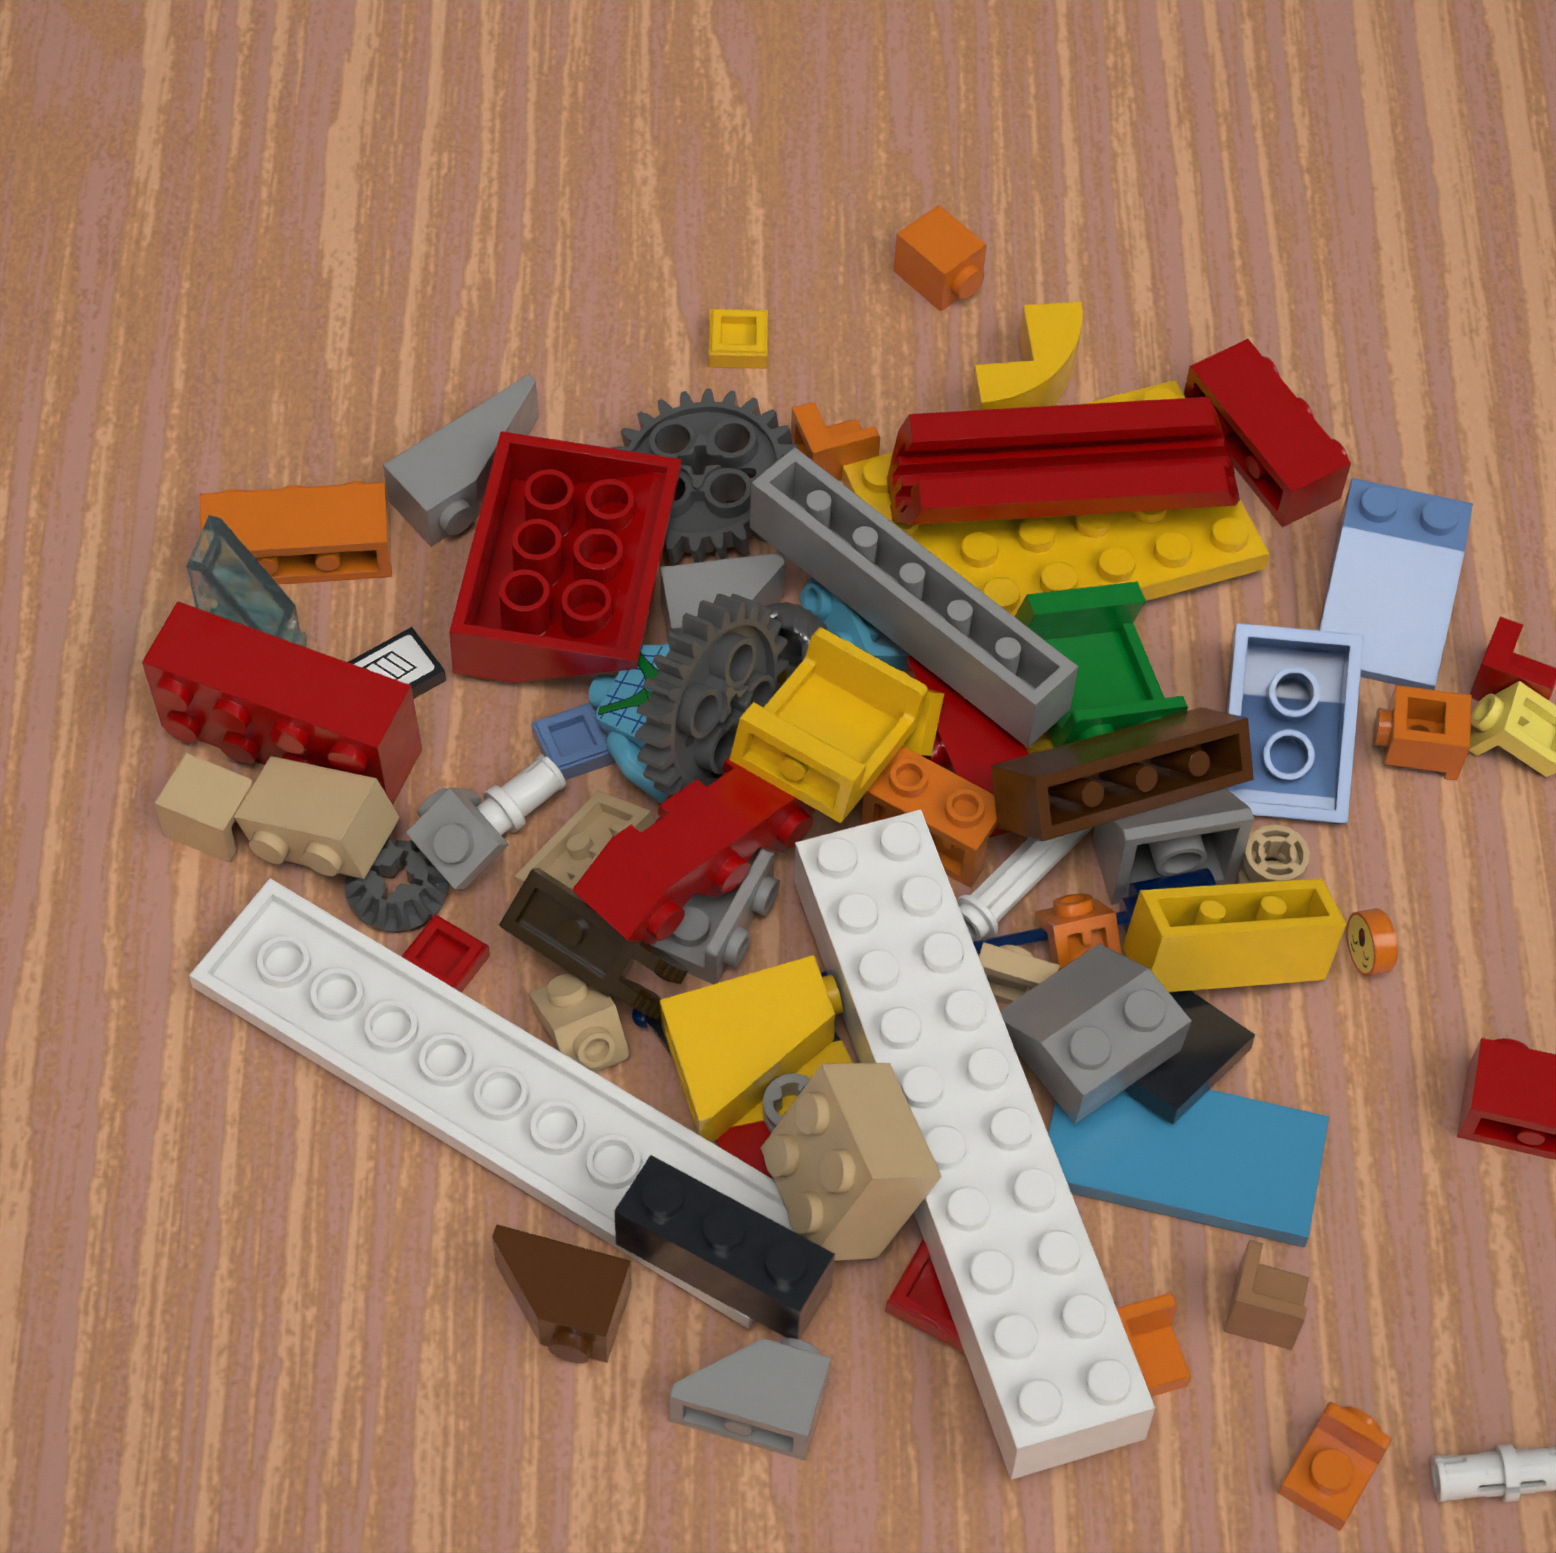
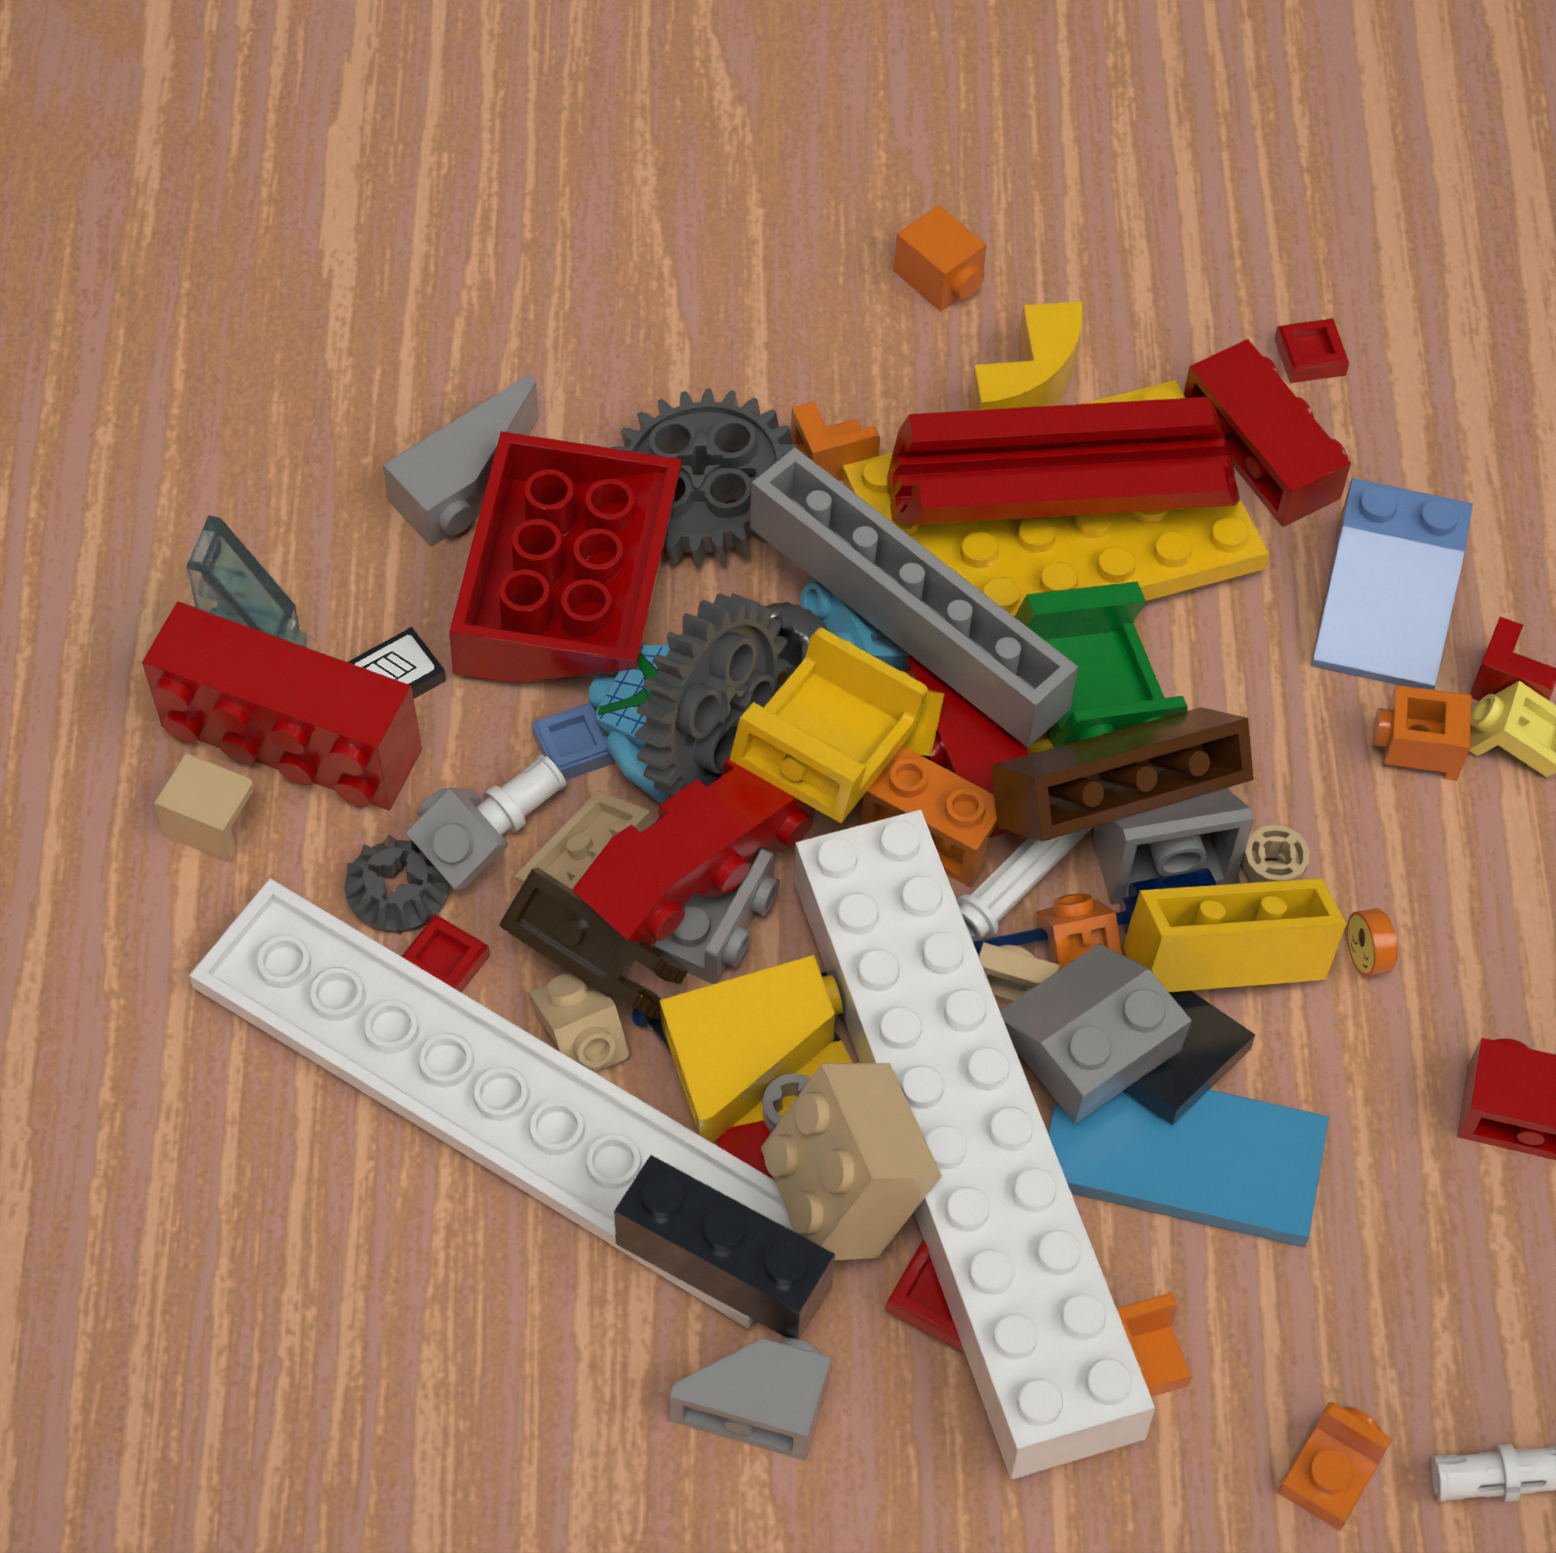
(311, 530): orange brick -> none
(316, 817): tan brick -> none
(565, 1292): reddish brown slope -> none
(738, 338): yellow tile -> none
(751, 577): light grey slope -> none
(1266, 1301): medium nougat panel -> none
(1301, 718): medium blue slope -> none
(1311, 350): none -> red tile

